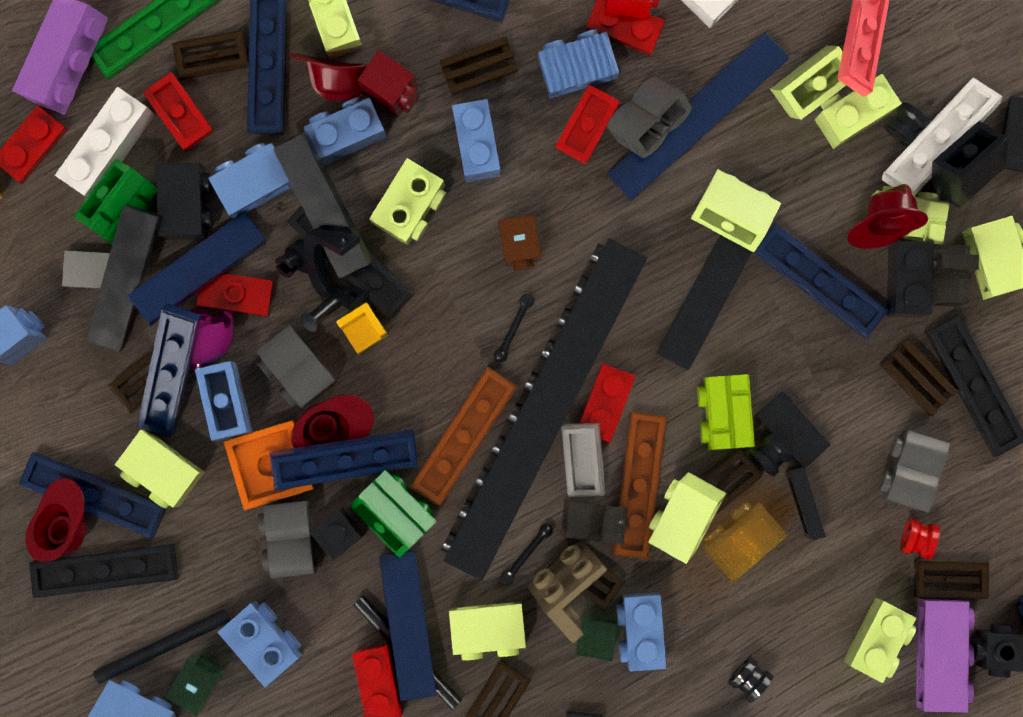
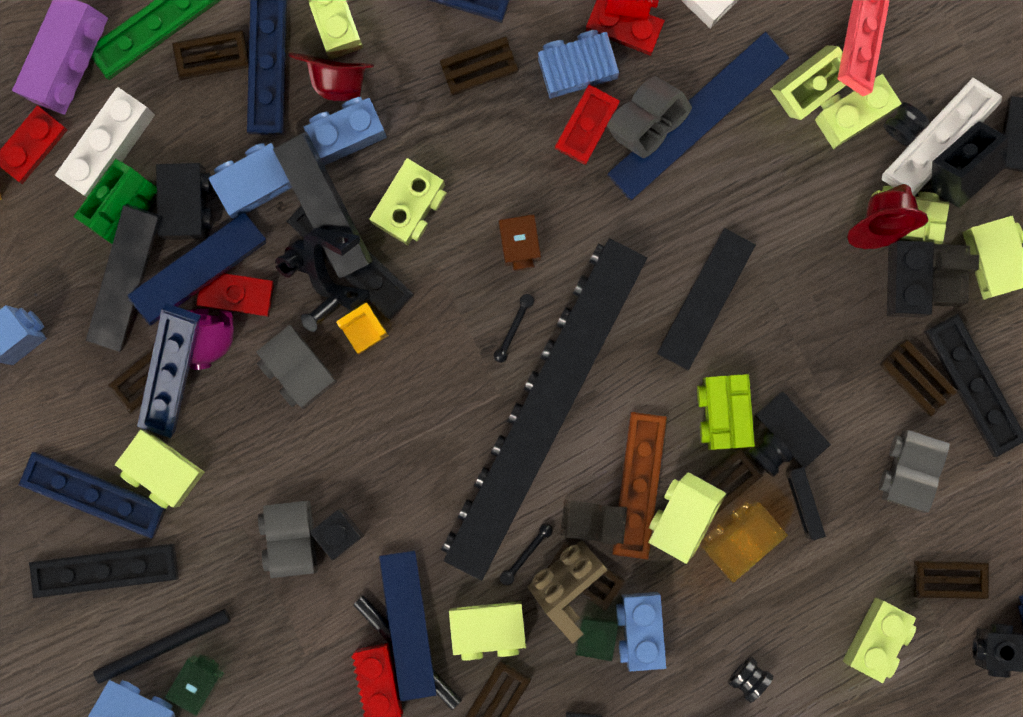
(58, 522): dark red piece -> none
(84, 269): light grey tile -> none
(178, 112): red plate -> none
(223, 401): medium blue brick -> none
(252, 465): orange plate -> none
(261, 642): medium blue brick -> none
(332, 421): dark red piece -> none
(343, 459): dark blue tile -> none
(389, 85): dark red brick -> none
(393, 513): brick -> none
(463, 436): dark orange tile -> none
(476, 140): medium blue brick -> none
(583, 460): light grey tile -> none
(608, 400): red plate -> none
(736, 210): yellowish green brick -> none
(820, 281): dark blue tile -> none
(920, 538): red wheel -> none
(944, 655): medium lavender brick -> none

